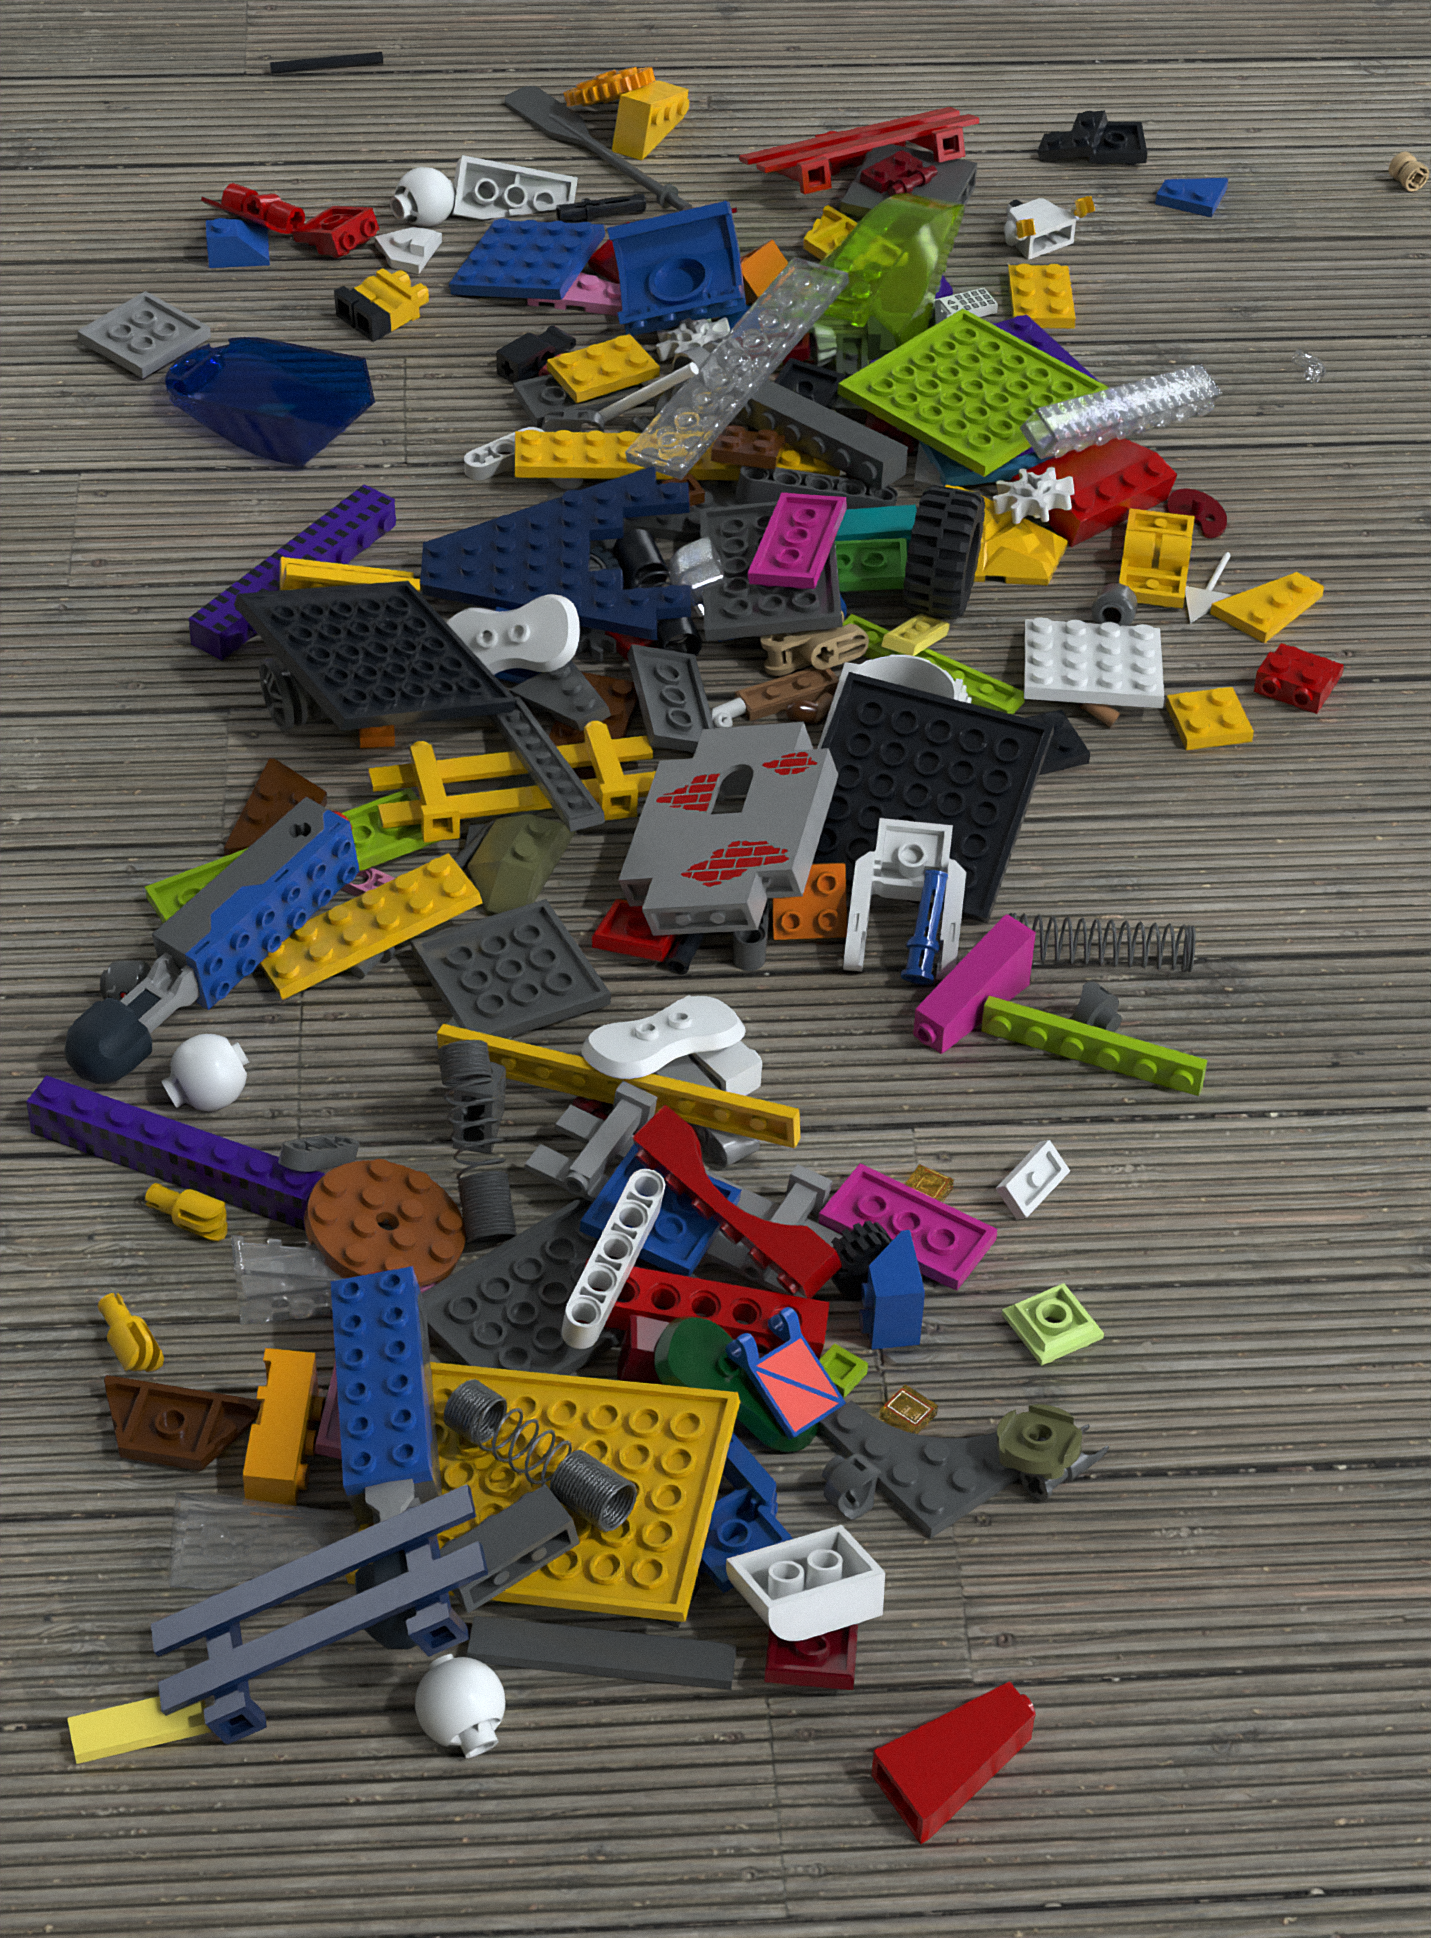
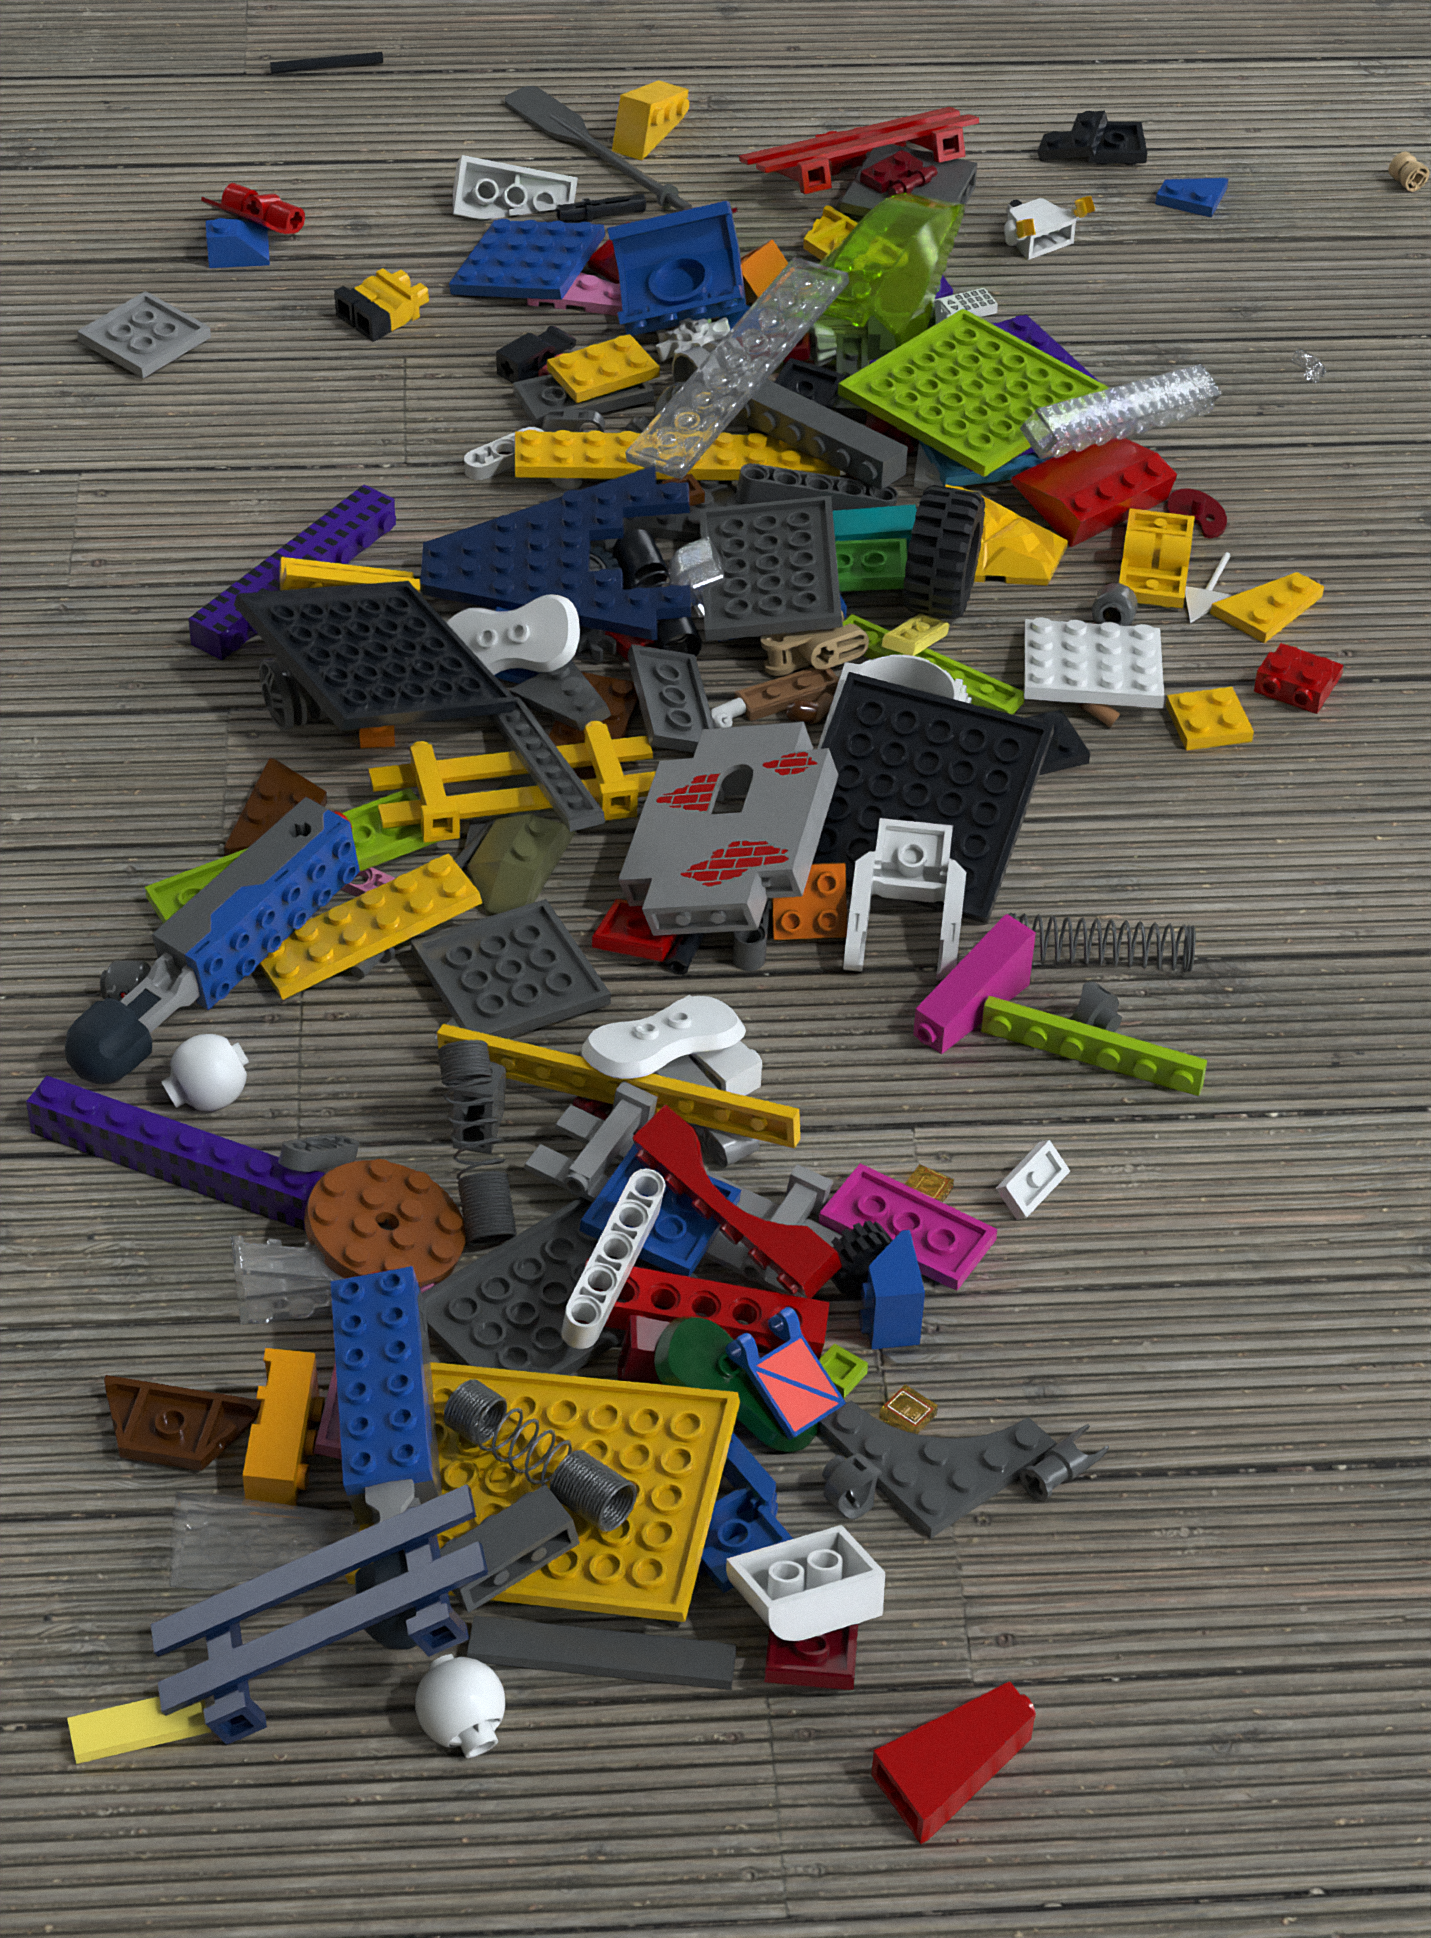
(129, 1336): yellow arm -> none
(190, 1210): yellow arm -> none
(271, 395): clear blue windscreen -> none
(338, 230): red plate -> none
(409, 248): white plate -> none
(423, 197): white brick -> none
(608, 86): light orange gear -> none
(649, 391): white bar -> none
(748, 448): reddish brown plate -> none
(797, 540): dark pink plate -> none
(918, 944): blue pin -> none
(1033, 495): white gear -> none
(1042, 294): yellow plate -> none
(1047, 1458): olive plate -> none
(1052, 1340): yellowish green piece -> none

